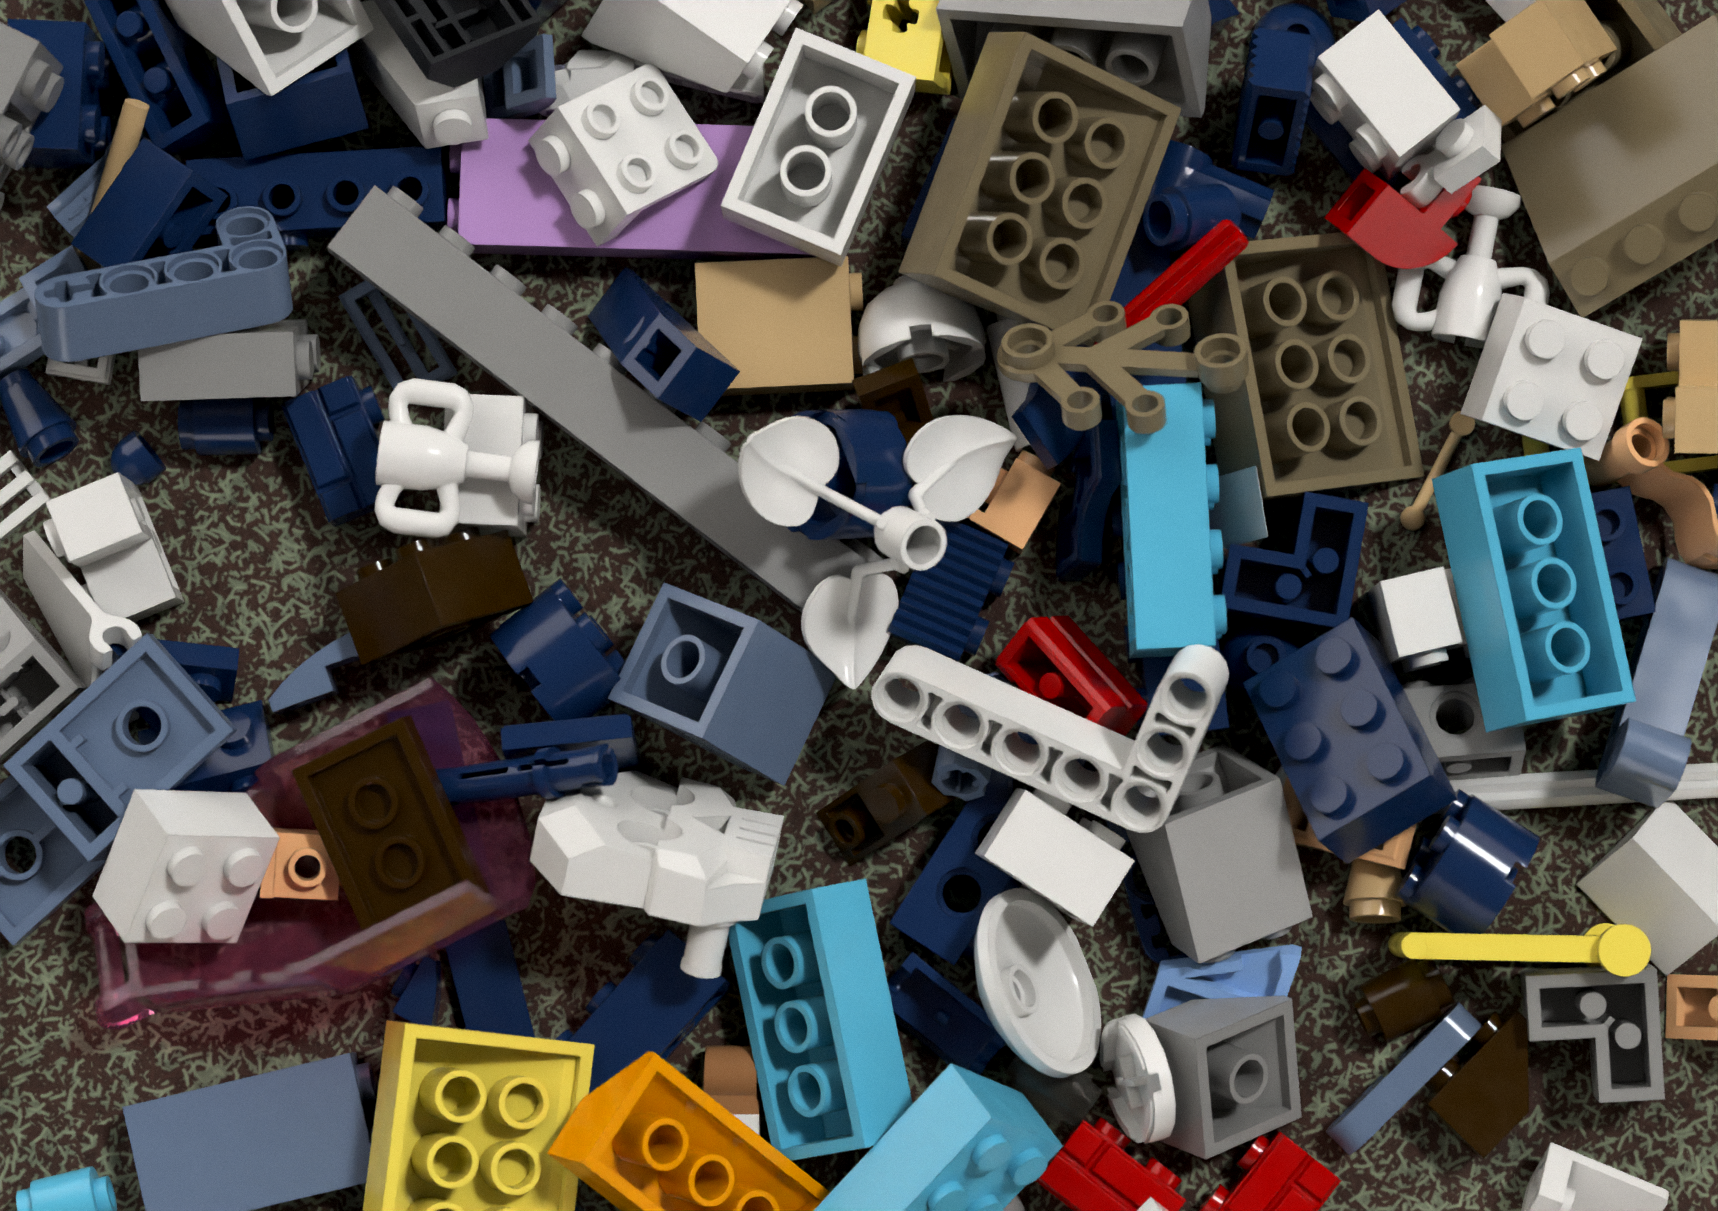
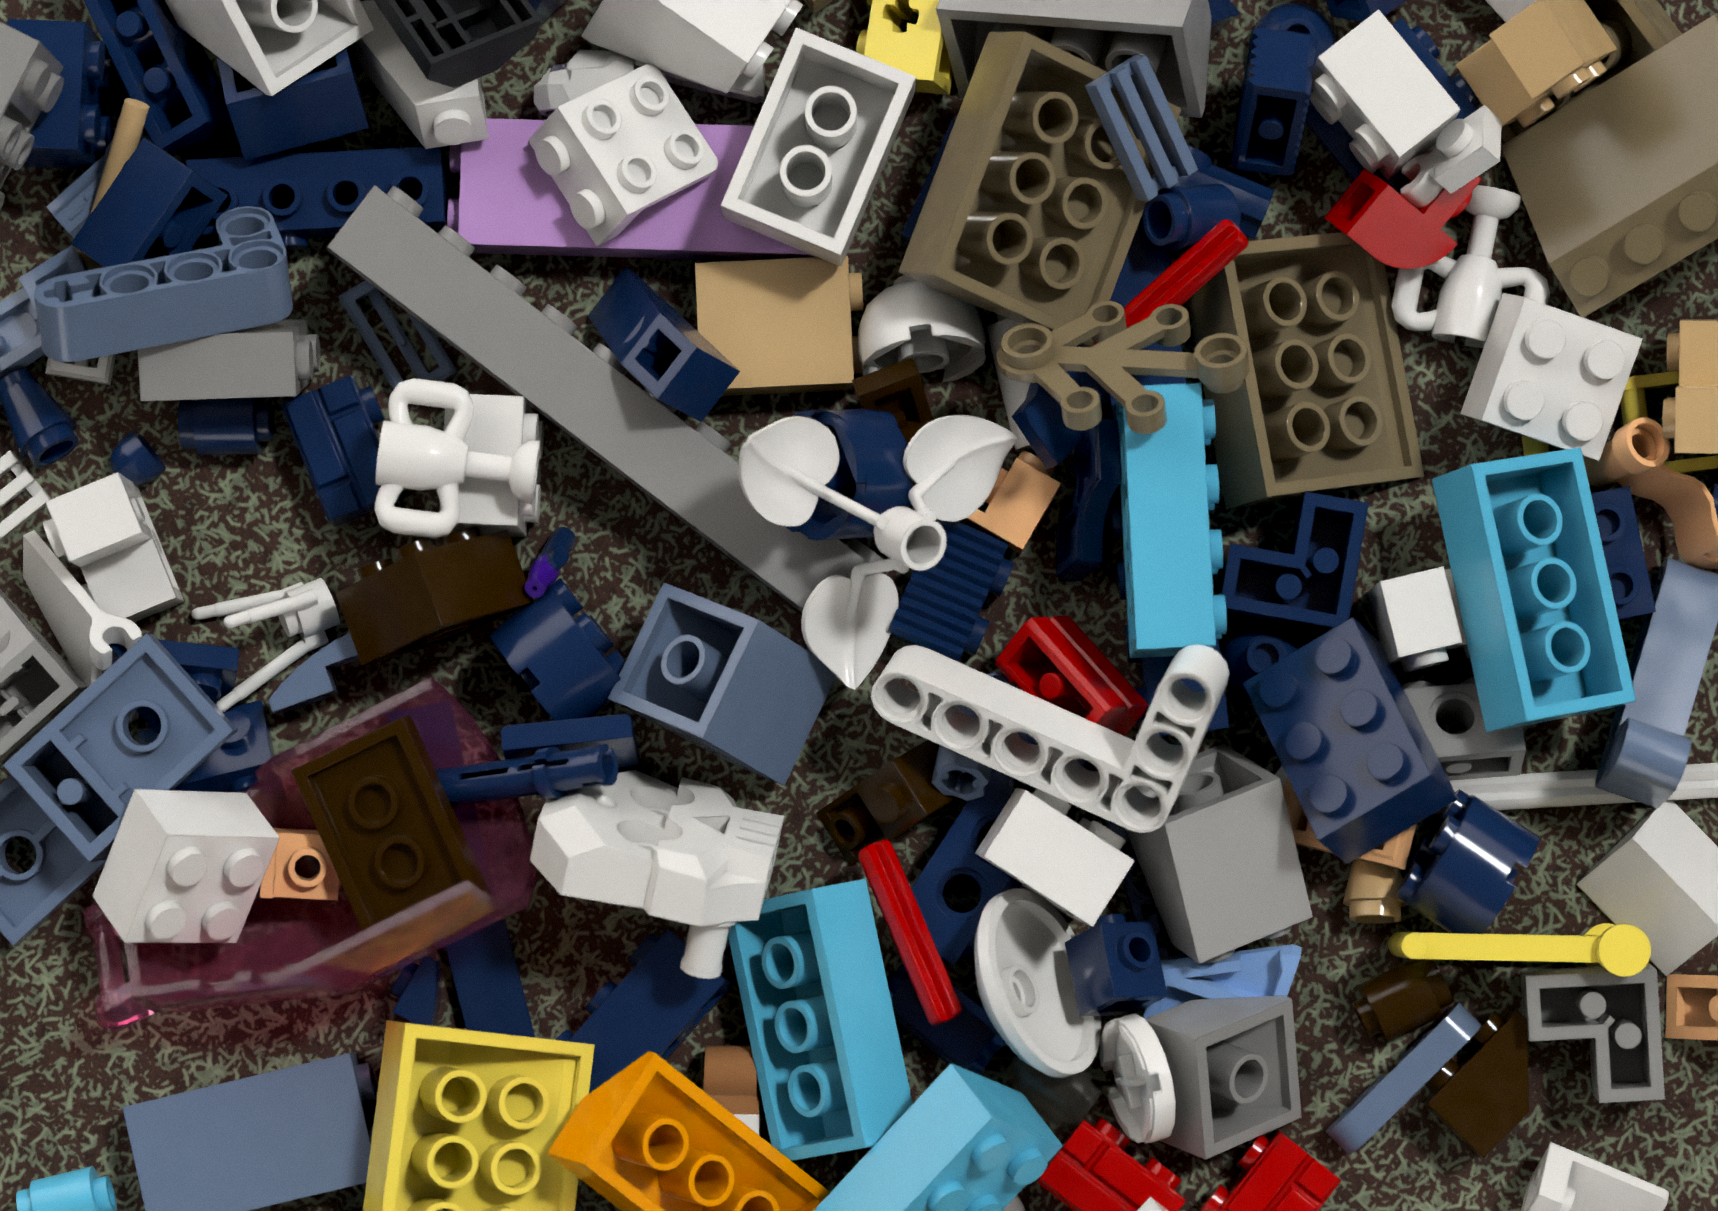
(301, 610): none -> white plant
(523, 83): sand blue slope -> none
(547, 565): none -> piece
(910, 932): none -> red axle
(1115, 967): none -> dark blue brick
(1158, 136): none -> sand blue tile
(1239, 508): white sticker -> none
(1460, 426): tan hinge -> none

